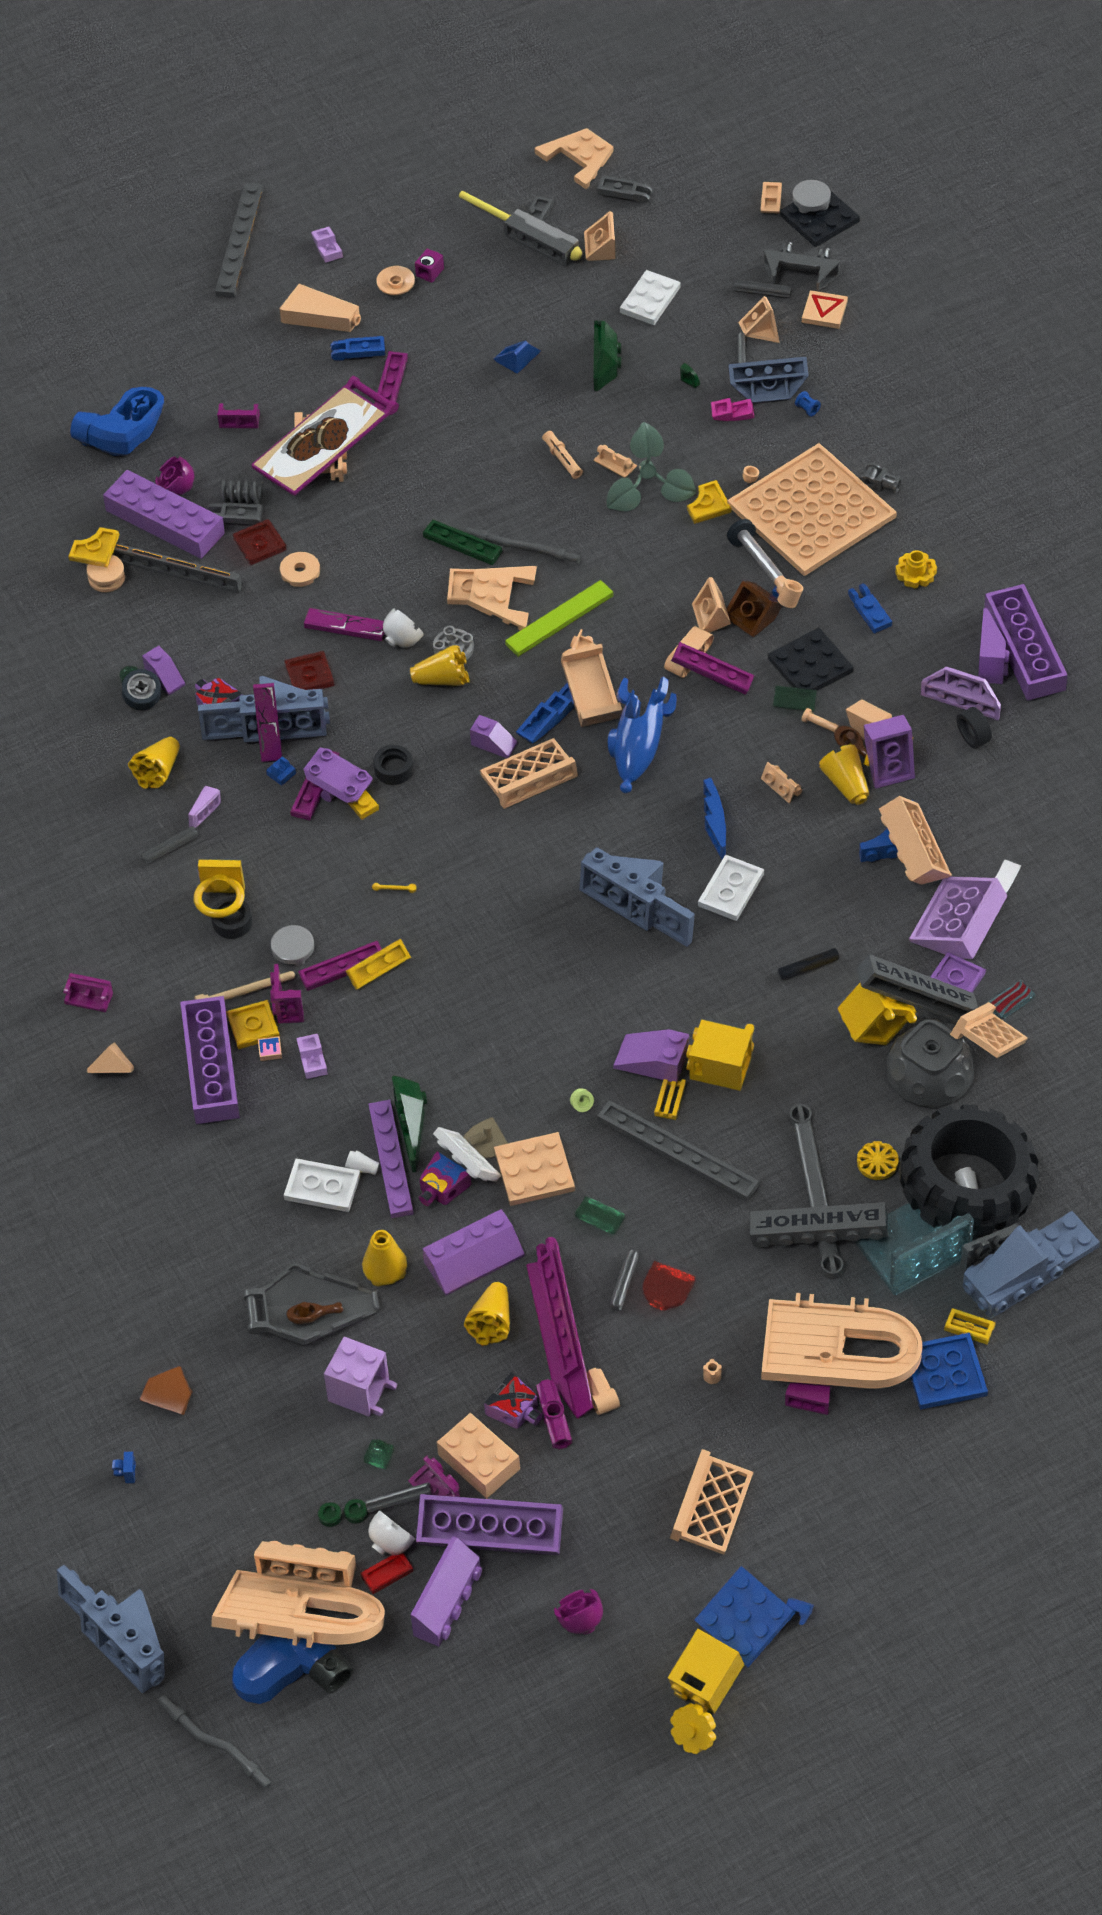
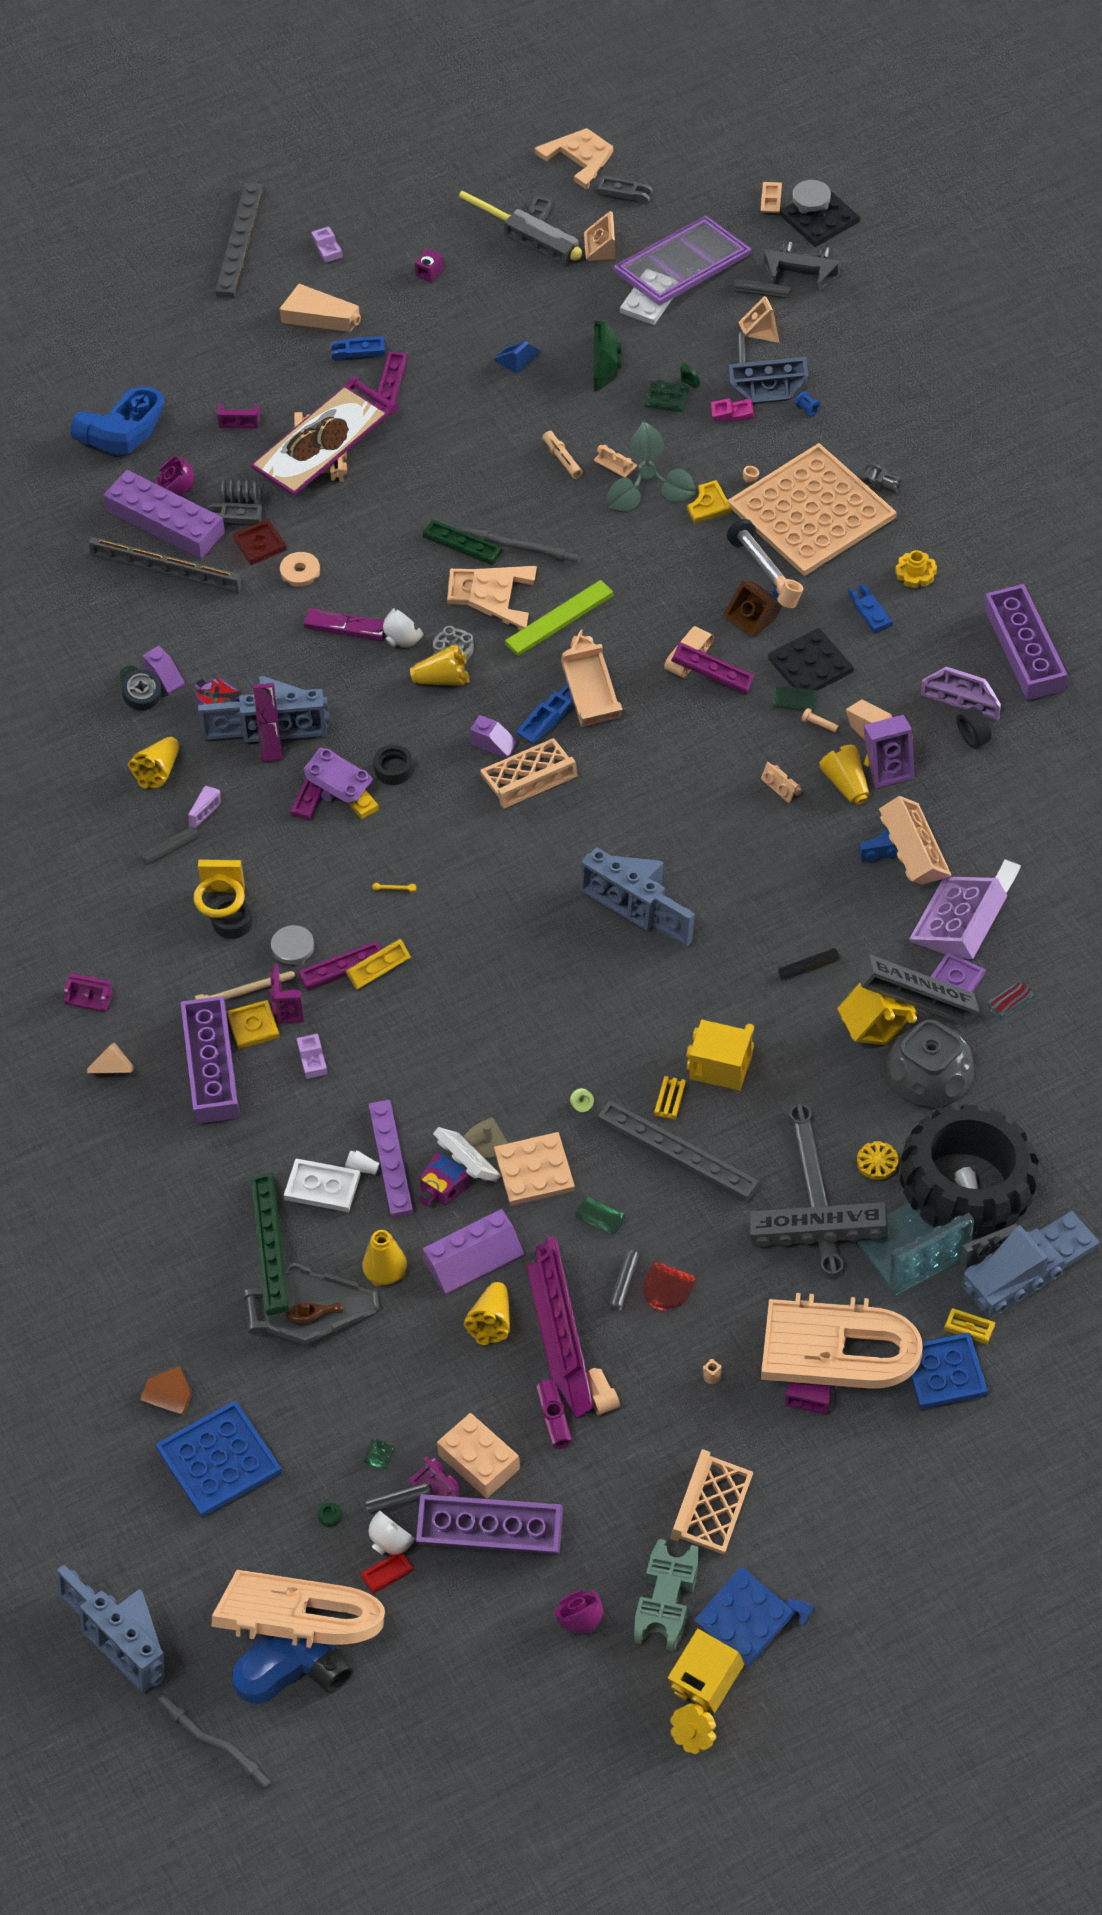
(96, 549): yellow tile -> none
(106, 579): light nougat head -> none
(125, 1467): blue tile -> none
(218, 1458): none -> blue plate
(269, 1048): tile -> none
(270, 1244): none -> dark green tile
(281, 771): blue tile -> none
(305, 1563): light nougat slope -> none
(309, 671): clear red tile -> none
(355, 1511): dark green tile -> none
(357, 1377): lavender container -> none
(395, 280): light nougat dish -> none
(410, 1110): dark green wedge -> none
(445, 1593): medium lavender slope -> none
(513, 1403): torso -> none
(638, 737): blue piece -> none
(654, 1054): medium lavender slope -> none
(662, 1611): none -> sand green piece
(667, 395): none -> clear green plate
(682, 260): none -> clear door
(710, 608): light nougat slope -> none
(715, 818): blue slope -> none
(731, 887): white plate -> none
(824, 309): light nougat tile -> none
(846, 735): reddish brown piece -> none
(988, 1031): light nougat fence -> none
(992, 651): medium lavender slope -> none

